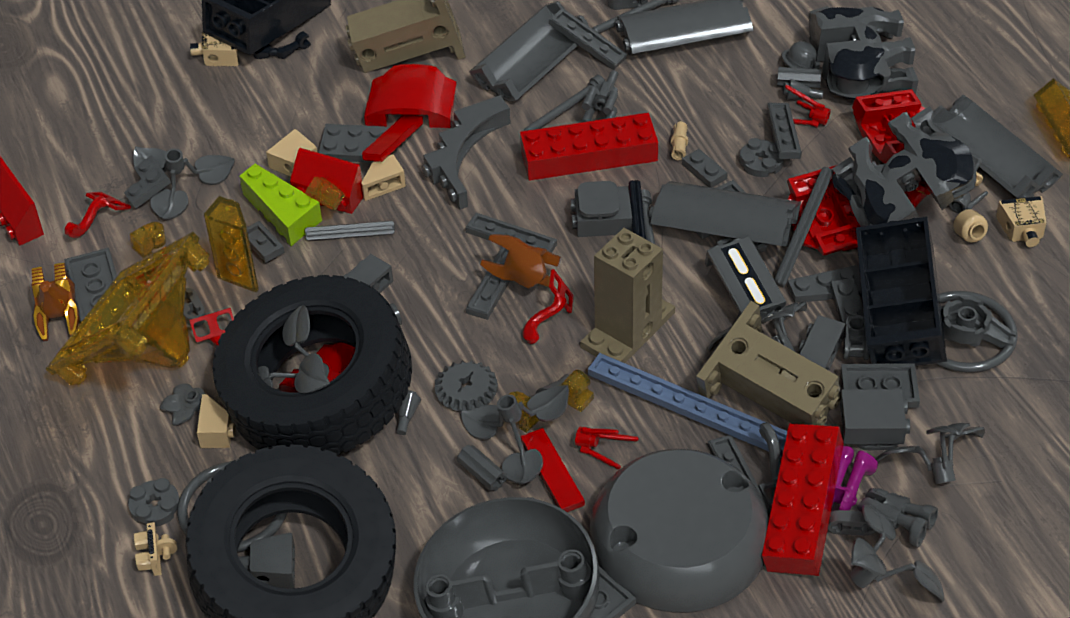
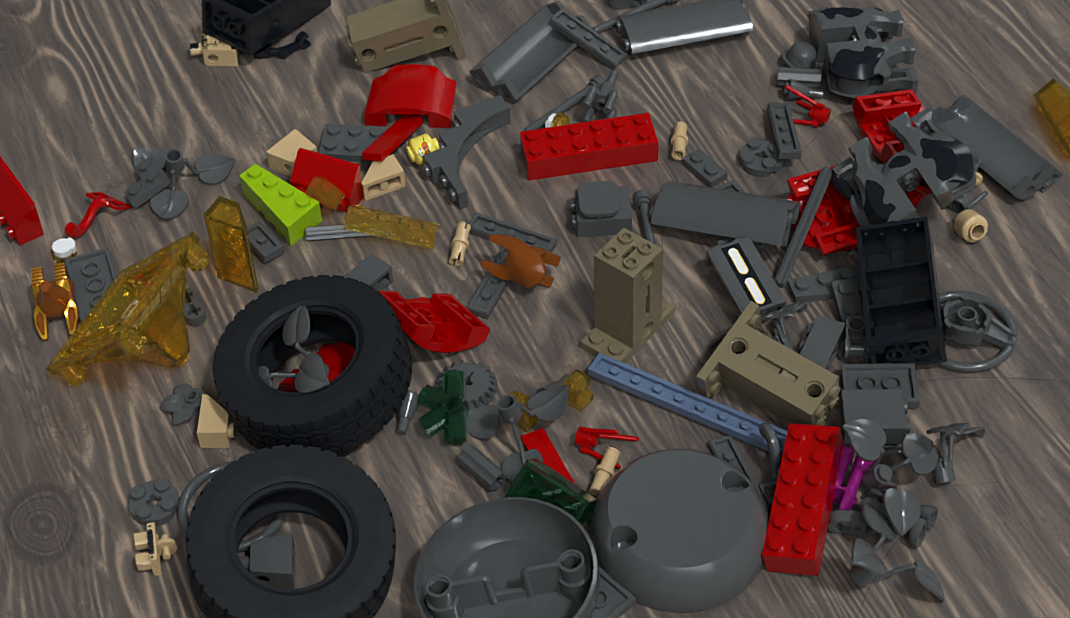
(63, 249): none -> white piece
(148, 238): clear yellow leg -> none
(215, 331): red piece -> none
(391, 226): none -> clear yellow fence
(420, 146): none -> light yellow head
(438, 322): none -> red slope
(441, 403): none -> clear green piece
(459, 244): none -> tan pin
(530, 329): red piece -> none
(545, 484): none -> clear green slope
(557, 120): none -> clear yellow piece
(604, 470): none -> tan pin
(635, 194): black axle -> none
(867, 442): none -> dark grey plant
(1023, 219): tan torso -> none

